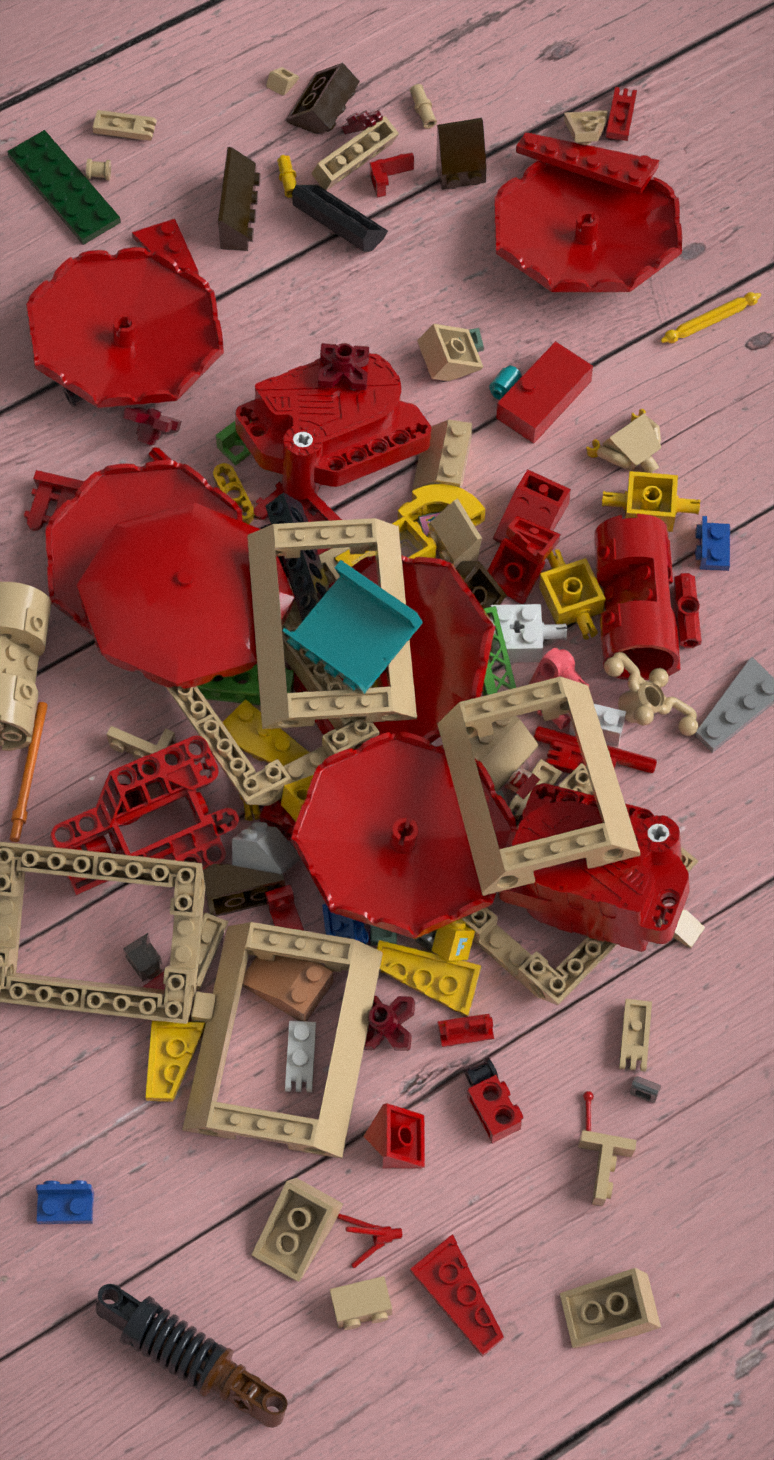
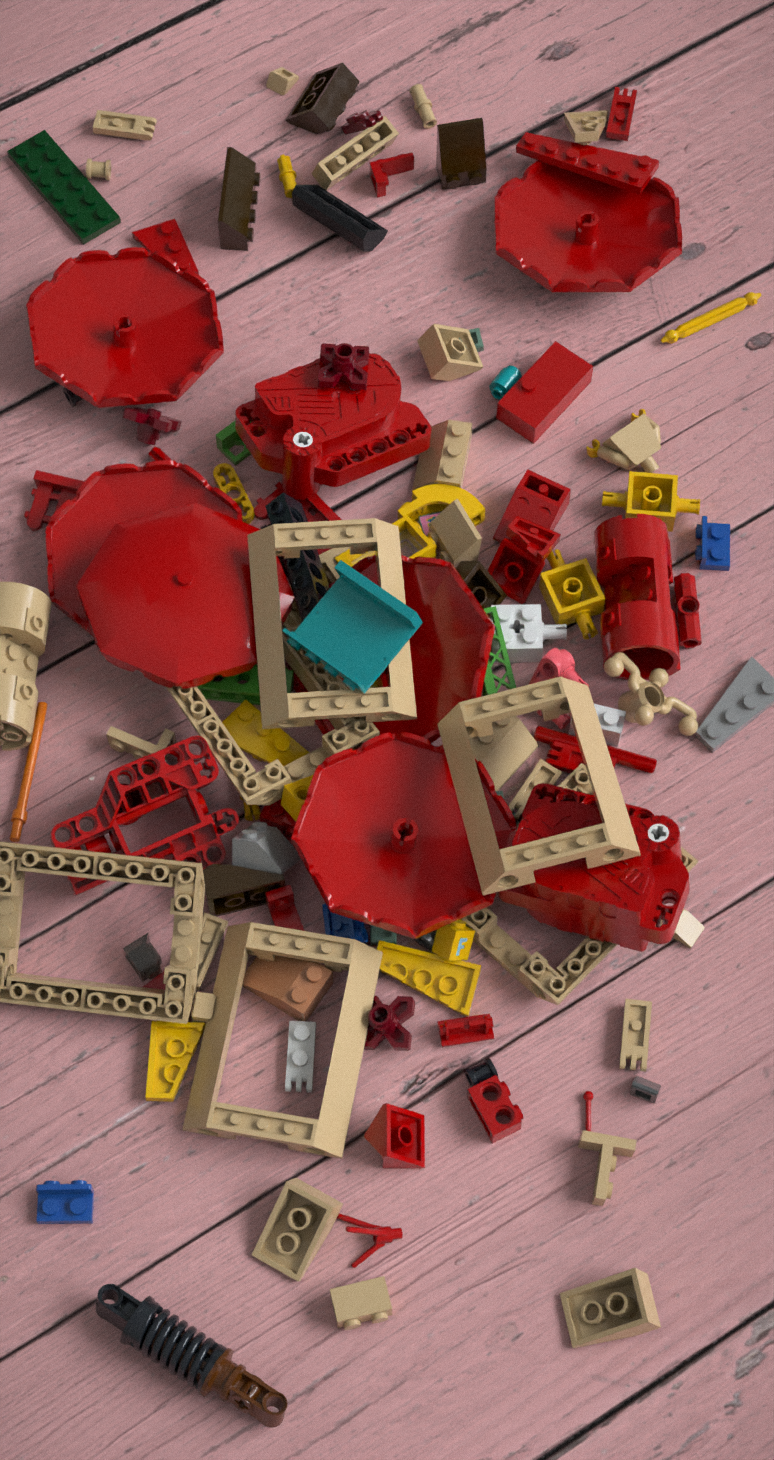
(452, 1286): red wing -> none
(522, 783): red hinge -> none

